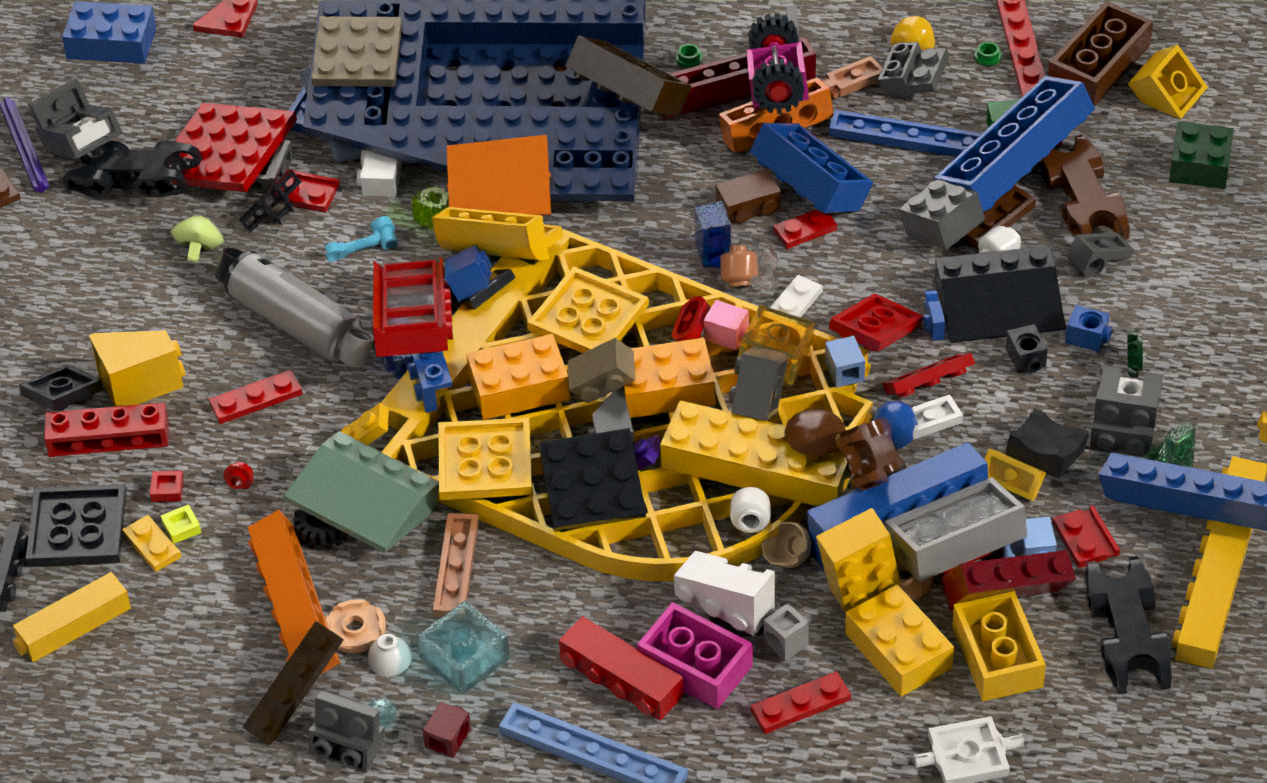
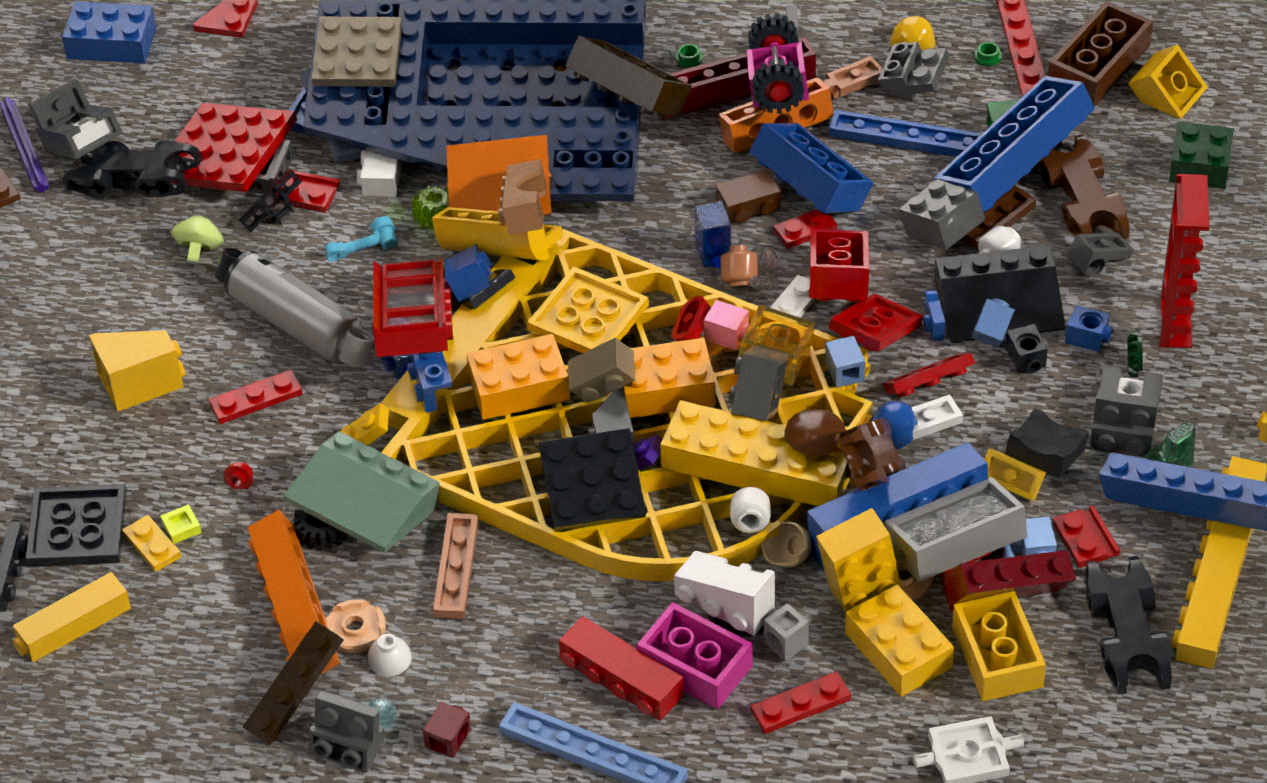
(61, 387): black plate -> none
(106, 429): red brick -> none
(166, 486): plate -> none
(463, 647): clear light blue brick -> none
(484, 458): yellow plate -> none
(520, 197): none -> medium nougat arch
(838, 265): none -> red brick
(993, 322): none -> medium blue brick
(1188, 218): none -> red window

